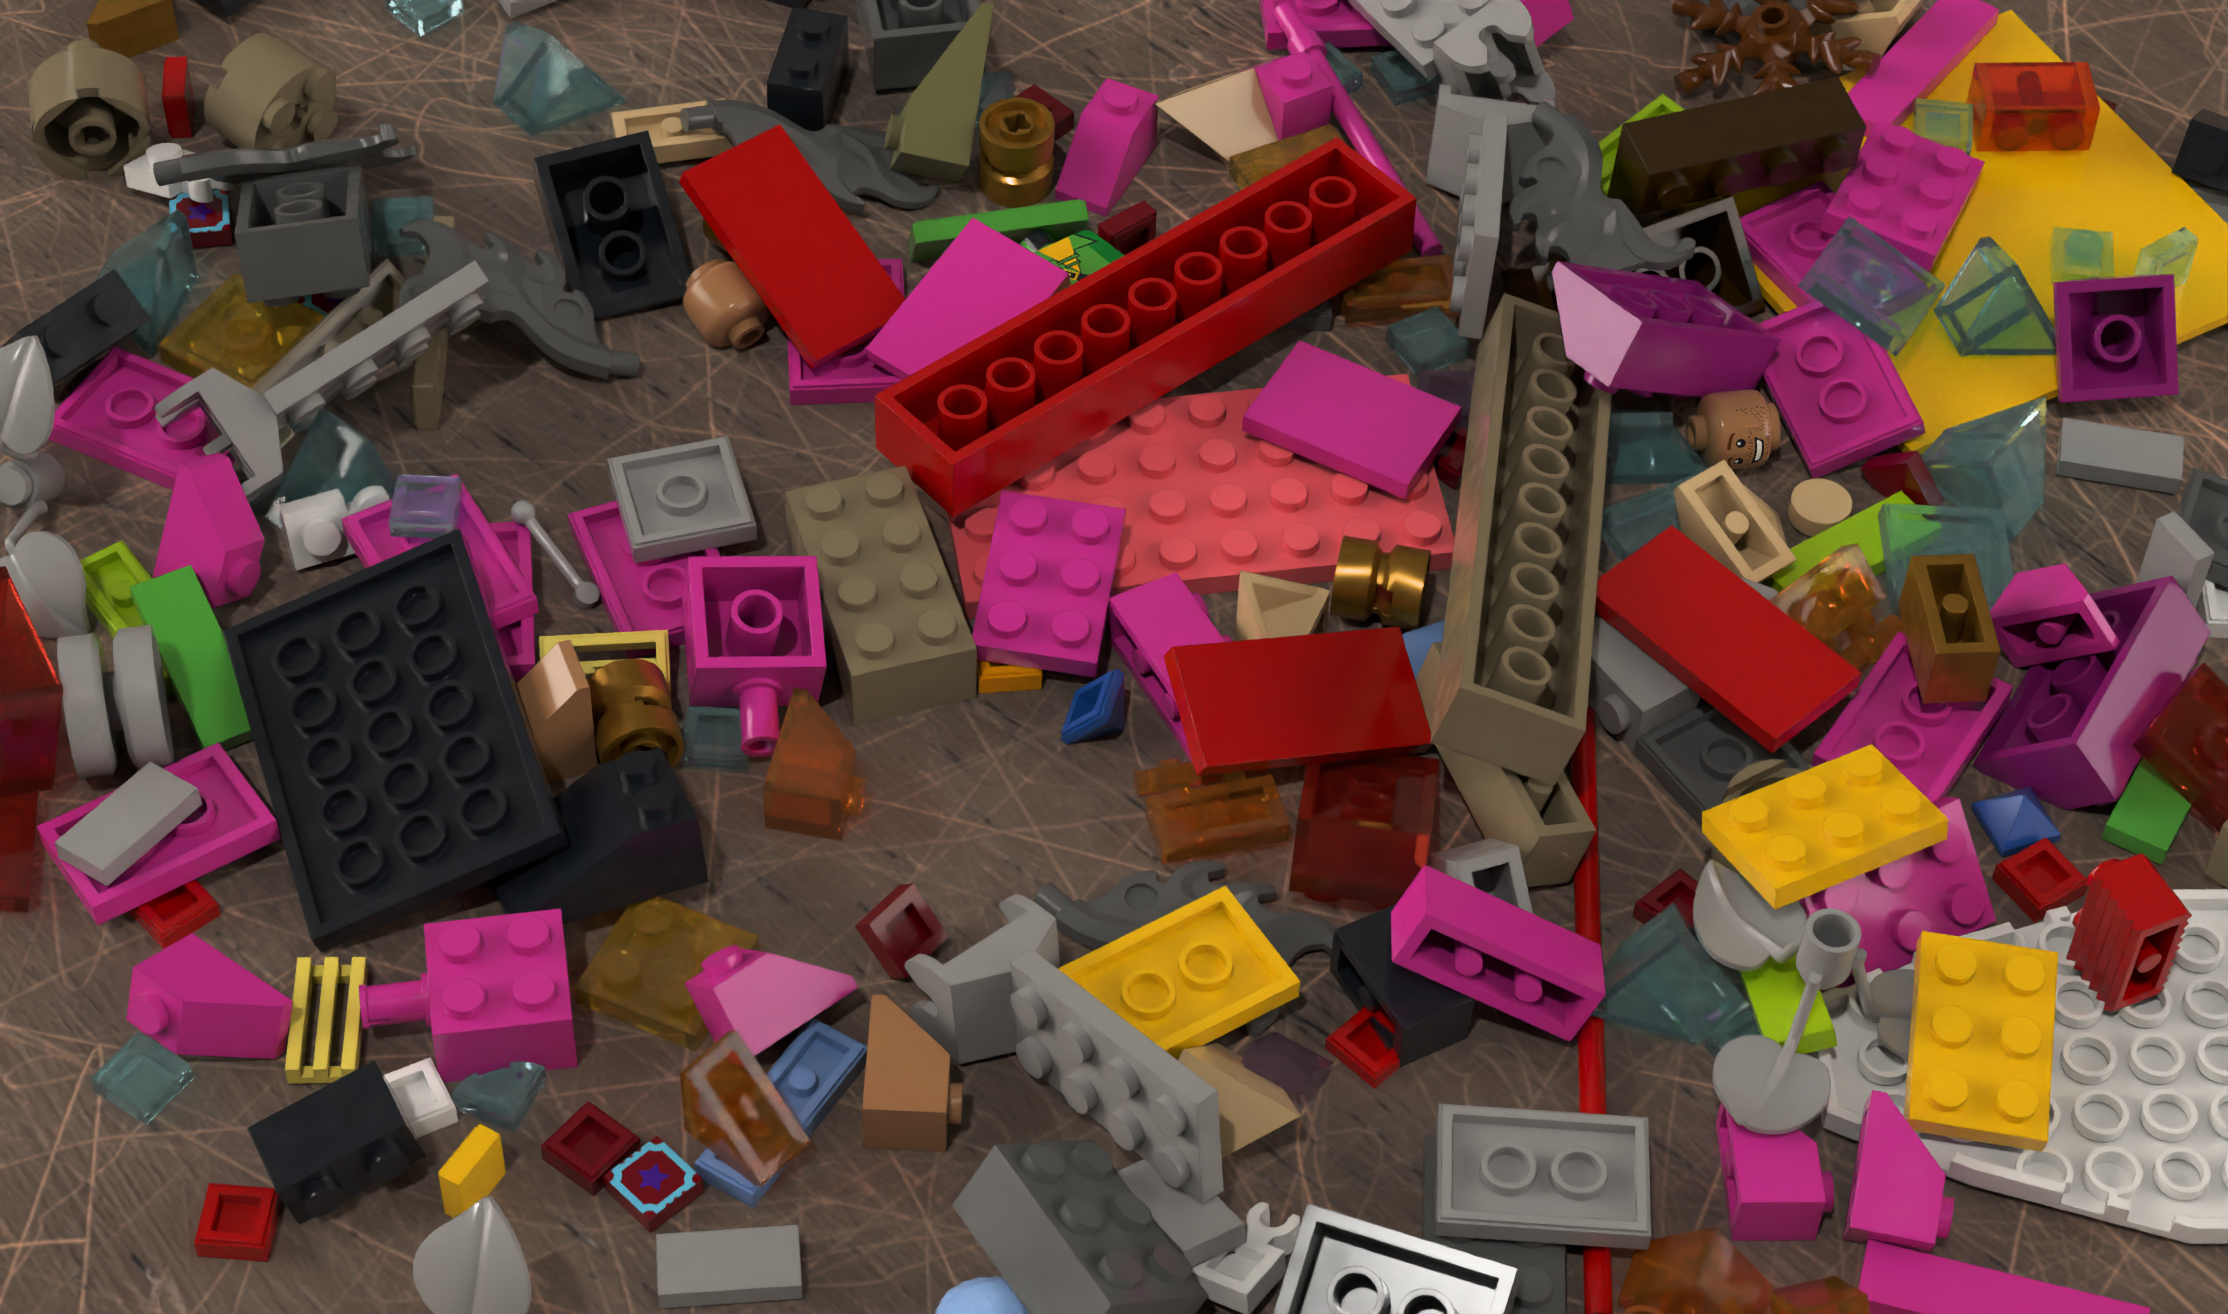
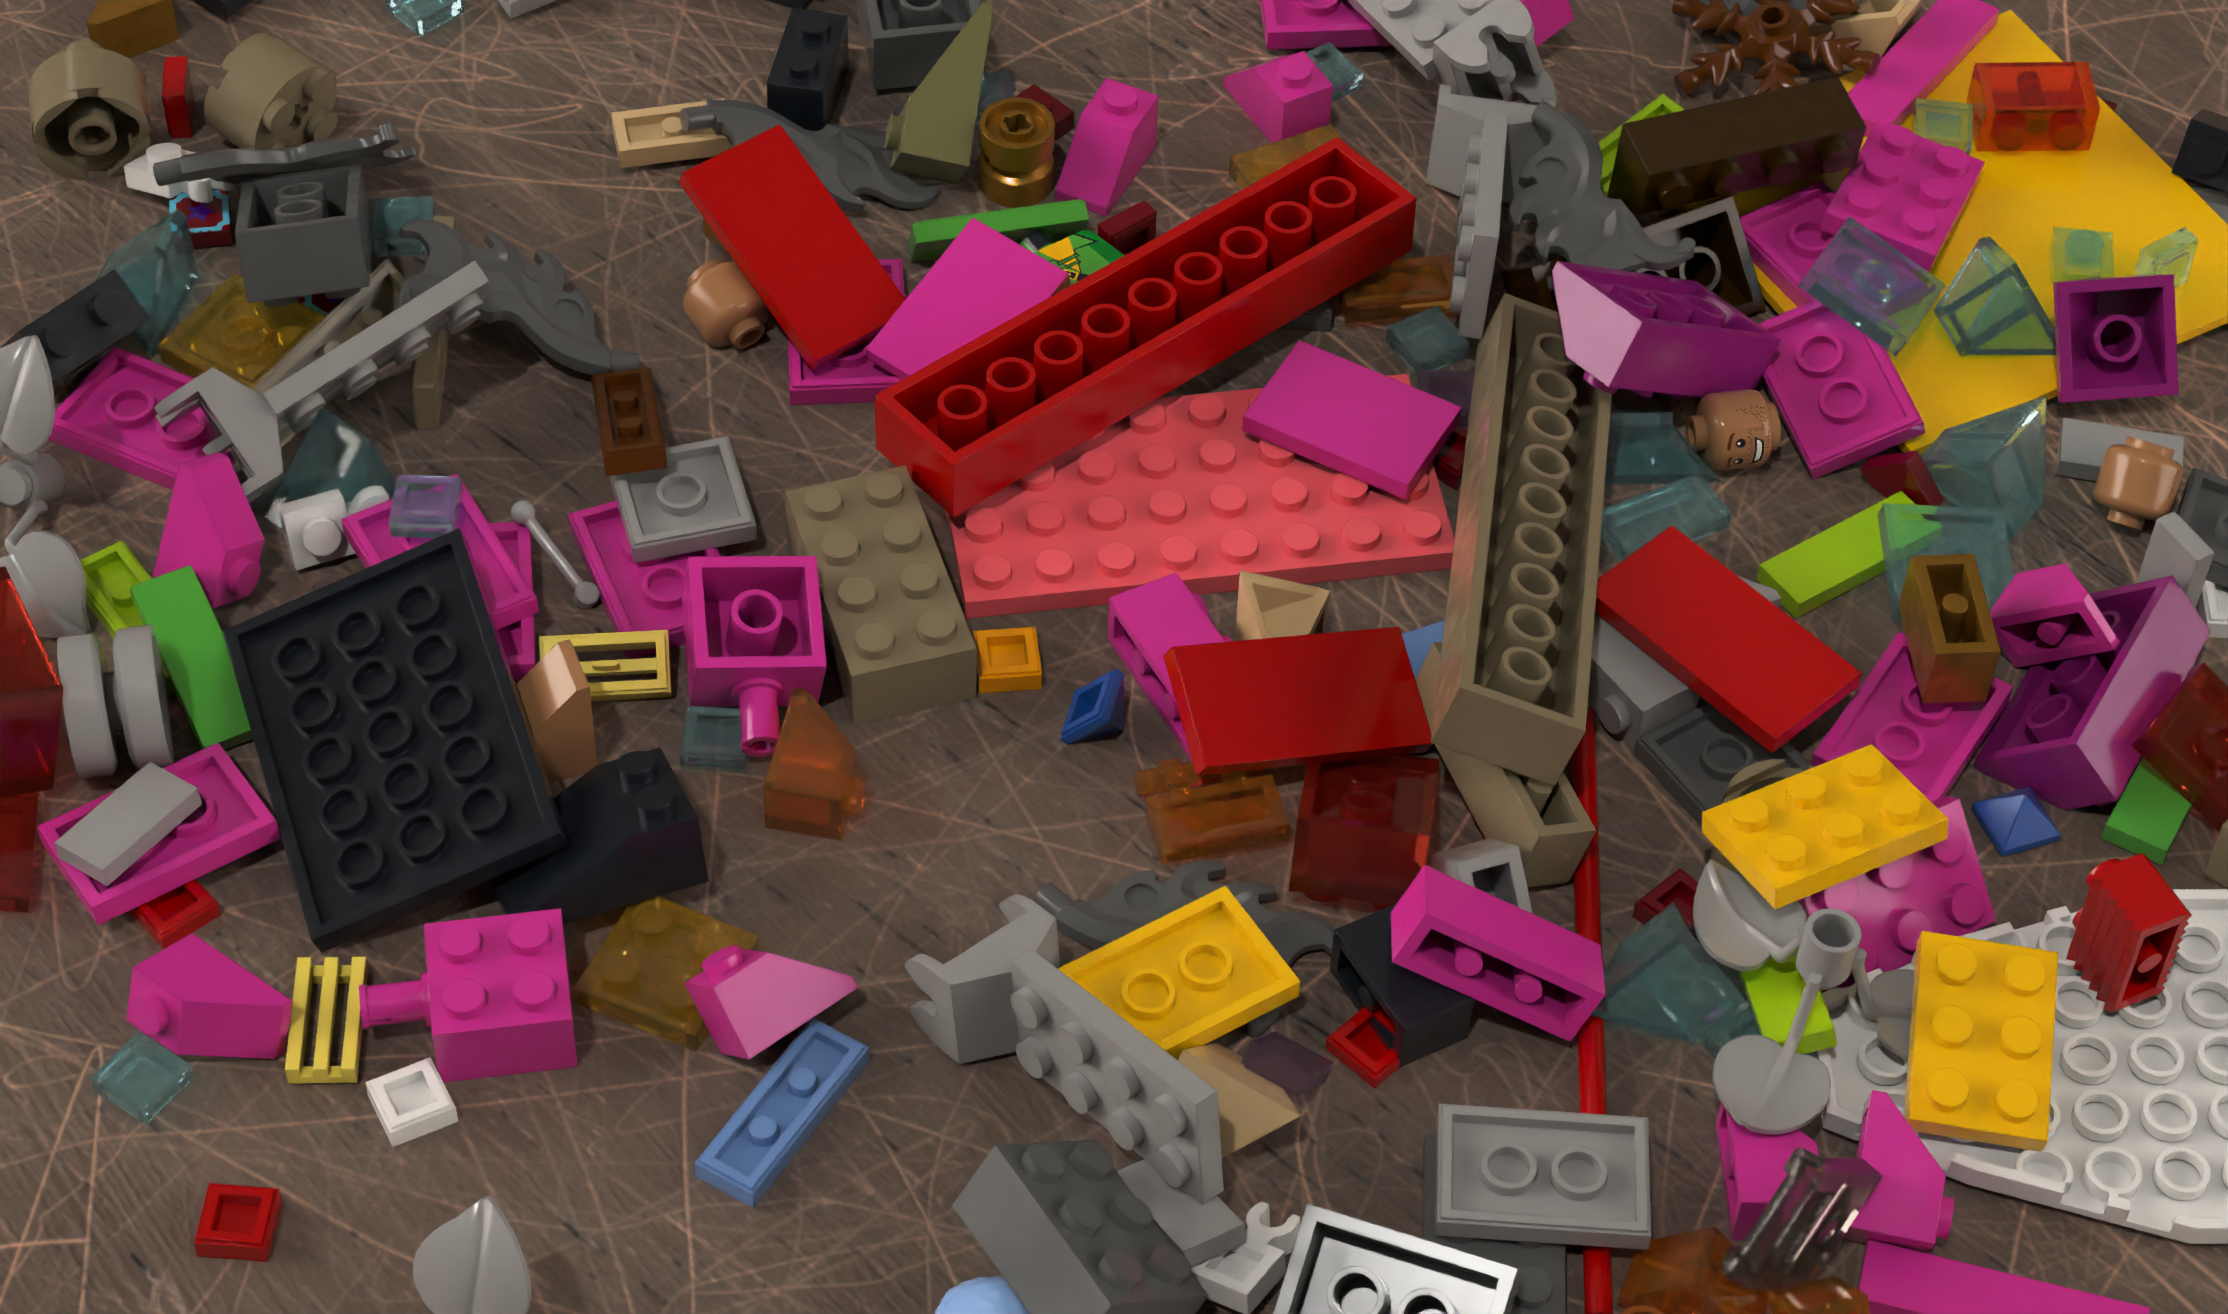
(336, 1143): black brick -> none
(472, 1170): yellow tile -> none
(501, 1095): clear light blue tile -> none
(546, 83): clear light blue slope -> none
(589, 1147): dark red tile -> none
(613, 225): black slope -> none
(628, 421): none -> reddish brown tile
(633, 711): pearl gold wheel -> none
(653, 1184): dark red tile -> none
(728, 1266): light grey tile -> none
(739, 1111): clear orange slope -> none
(901, 929): dark red plate -> none
(906, 1084): medium nougat slope -> none
(1048, 583): dark pink plate -> none
(1224, 113): tan slope -> none
(1348, 115): dark pink bar -> none
(1380, 582): pearl gold wheel -> none
(1401, 79): clear light blue tile -> none
(1732, 524): tan slope -> none
(1801, 1221): none -> clear smoke plate
(1818, 506): tan tile -> none
(1840, 597): clear orange plate -> none
(2040, 879): red tile -> none
(2137, 482): none -> medium nougat head

